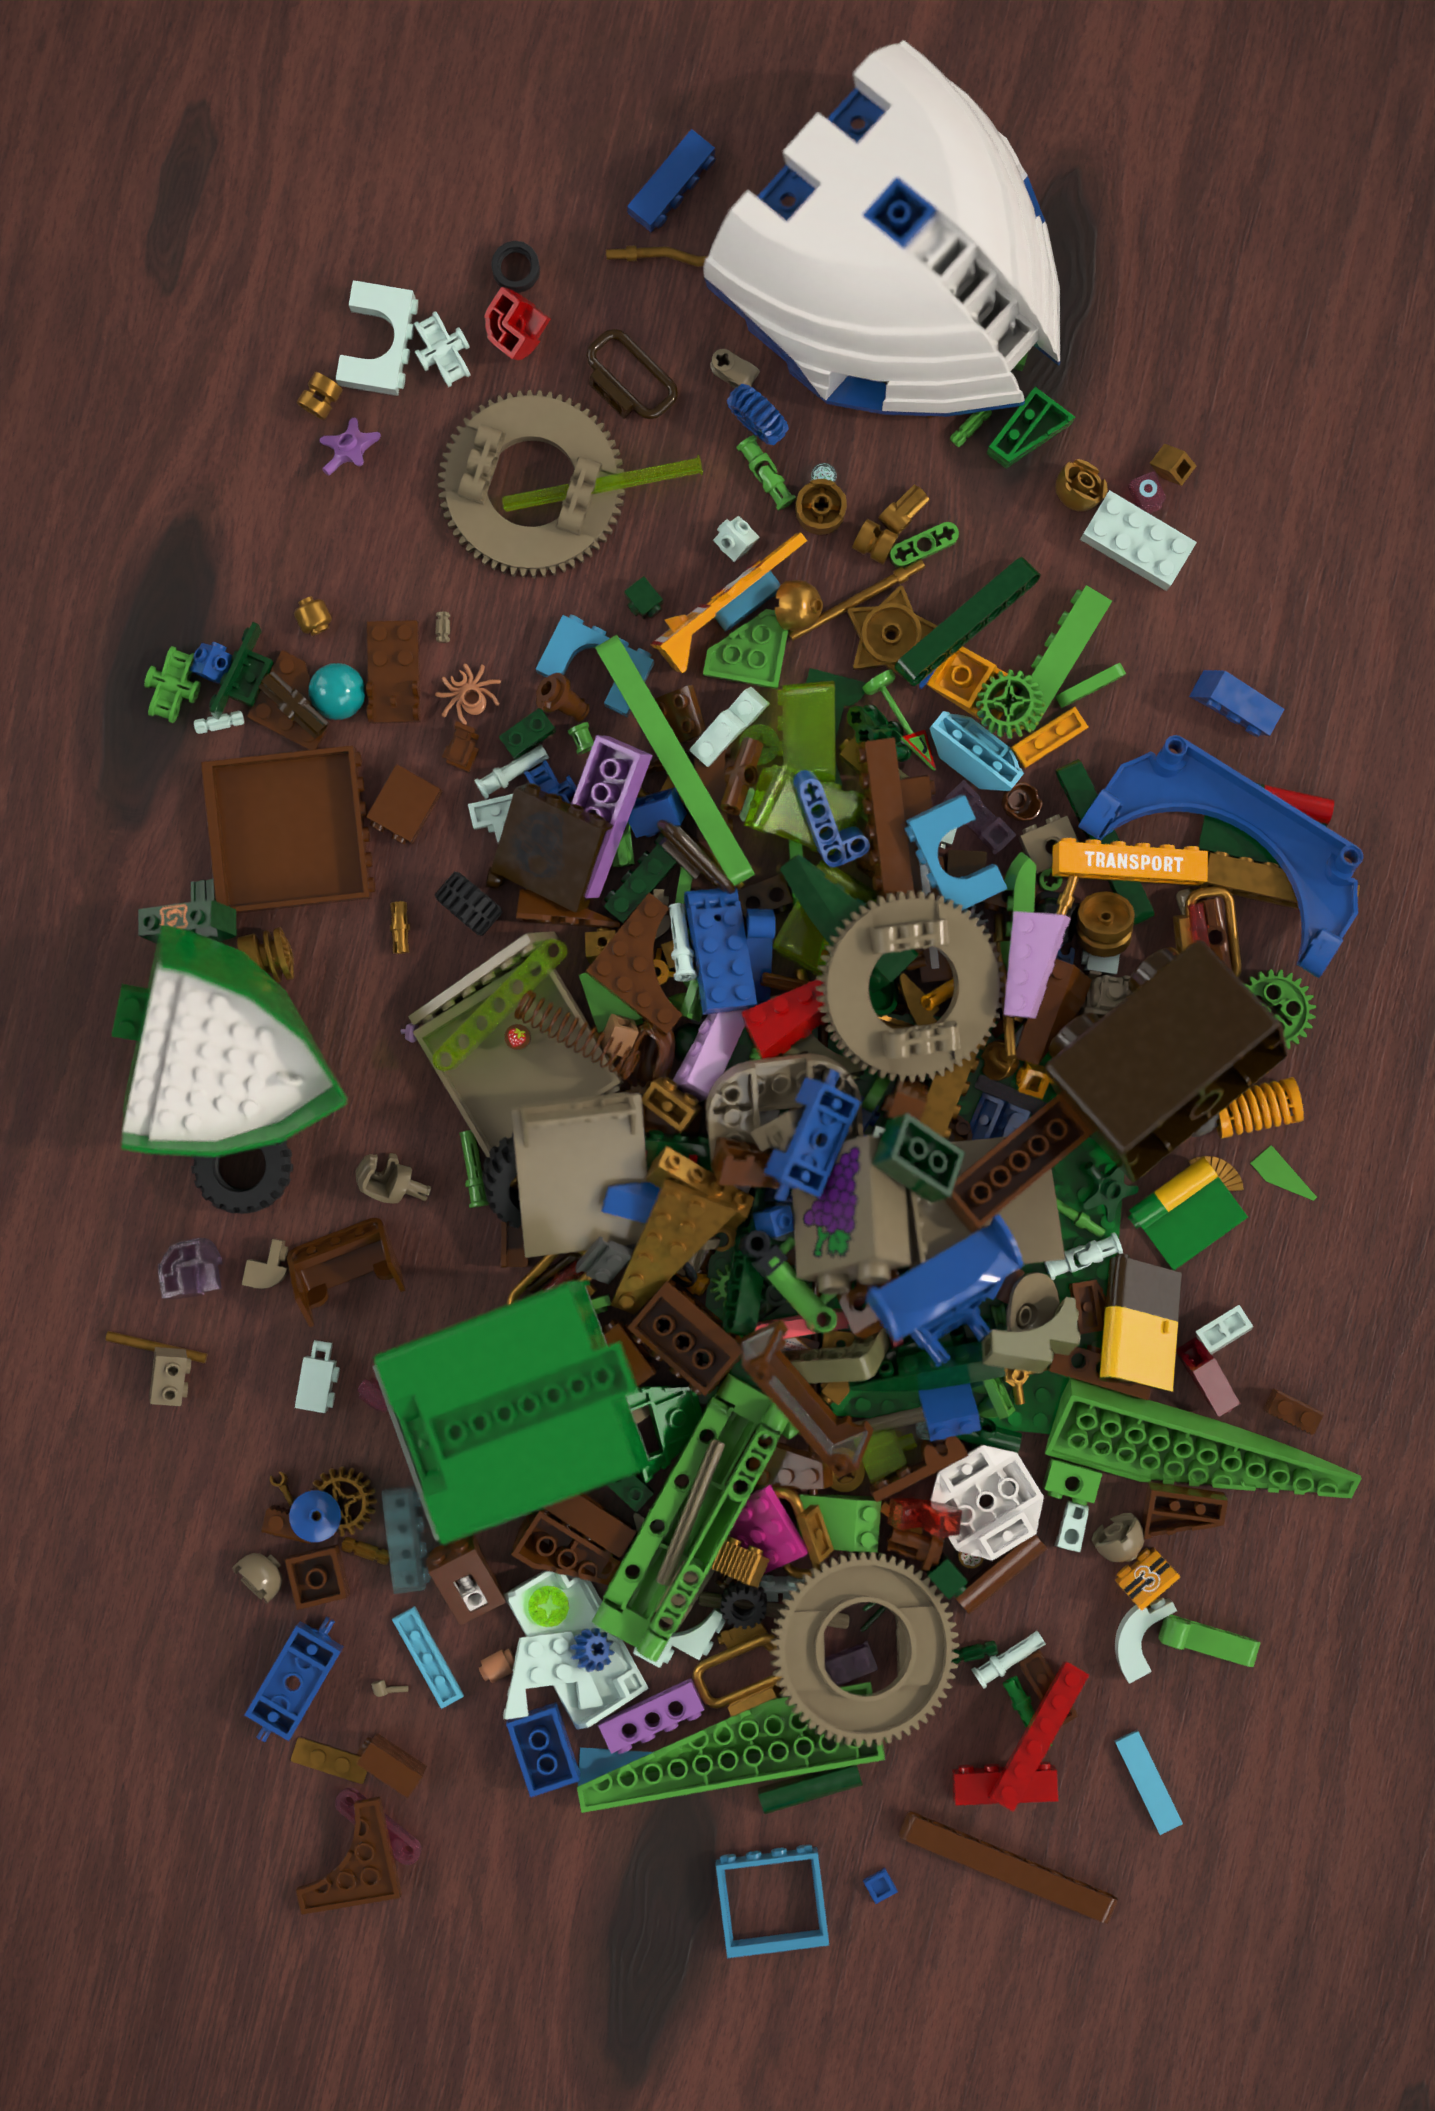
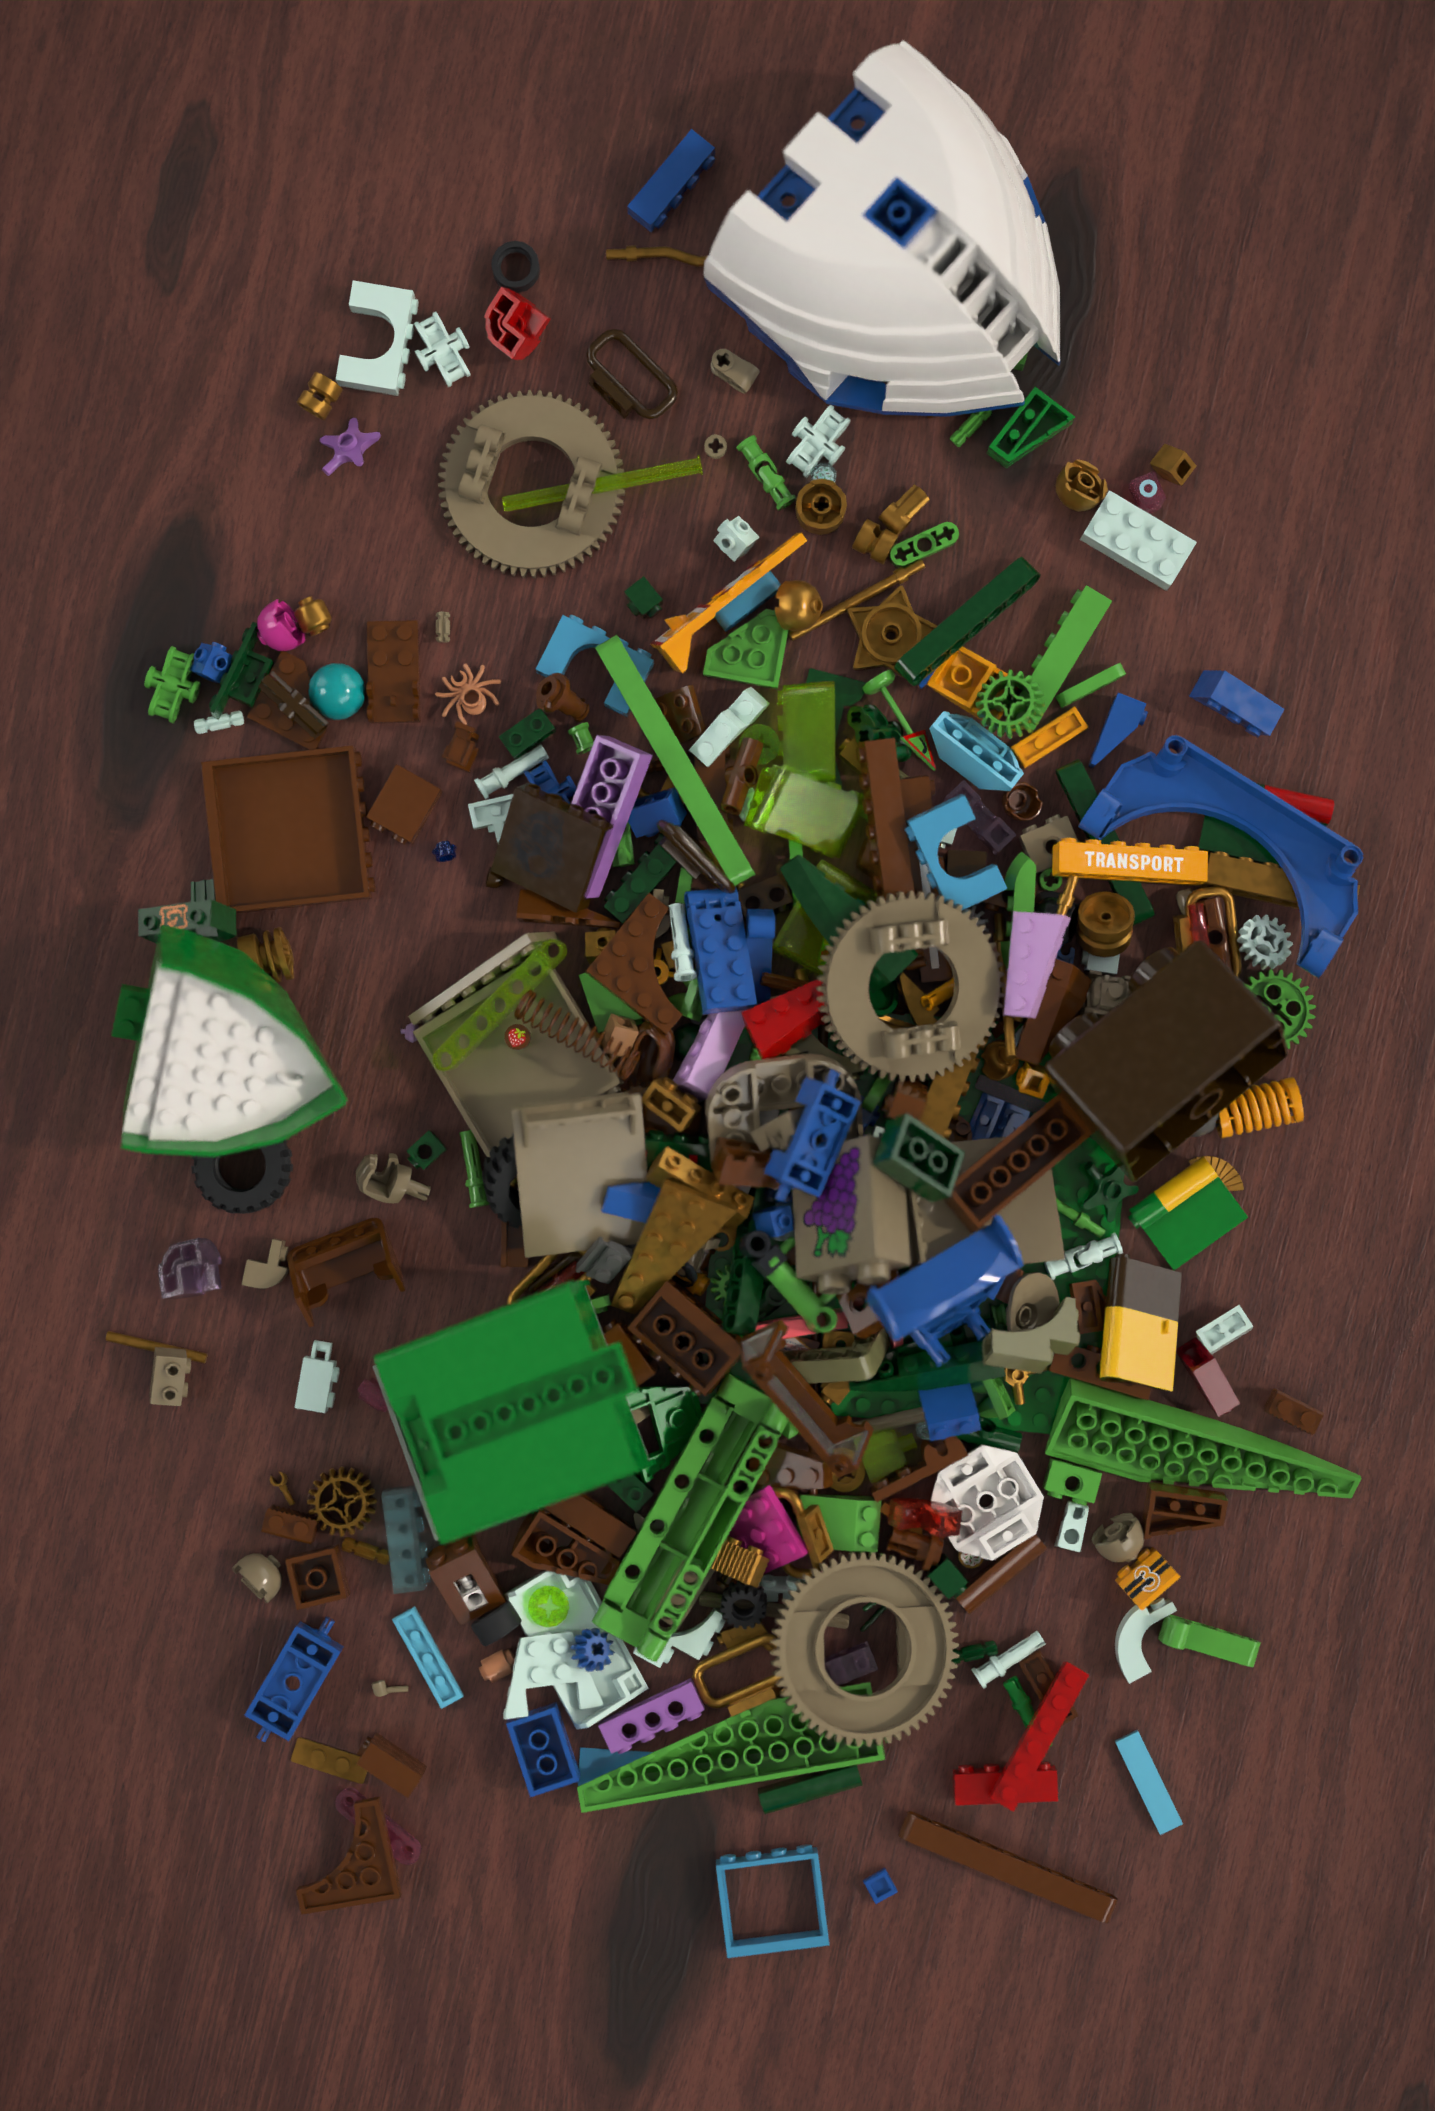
(278, 627): none -> dark pink cylinder
(301, 1518): blue dish -> none
(399, 927): pearl gold pin -> none
(436, 1145): none -> dark green brick
(444, 851): none -> clear blue plate
(468, 903): black tyre -> none
(496, 1623): none -> black tyre
(690, 1512): dark tan axle -> none
(721, 452): none -> dark tan bush
(757, 414): blue gear -> none
(818, 441): none -> light aqua axle
(823, 817): blue beam -> none
(1121, 721): none -> blue slope
(1265, 942): none -> light aqua gear
(1278, 1172): bright green sticker -> none

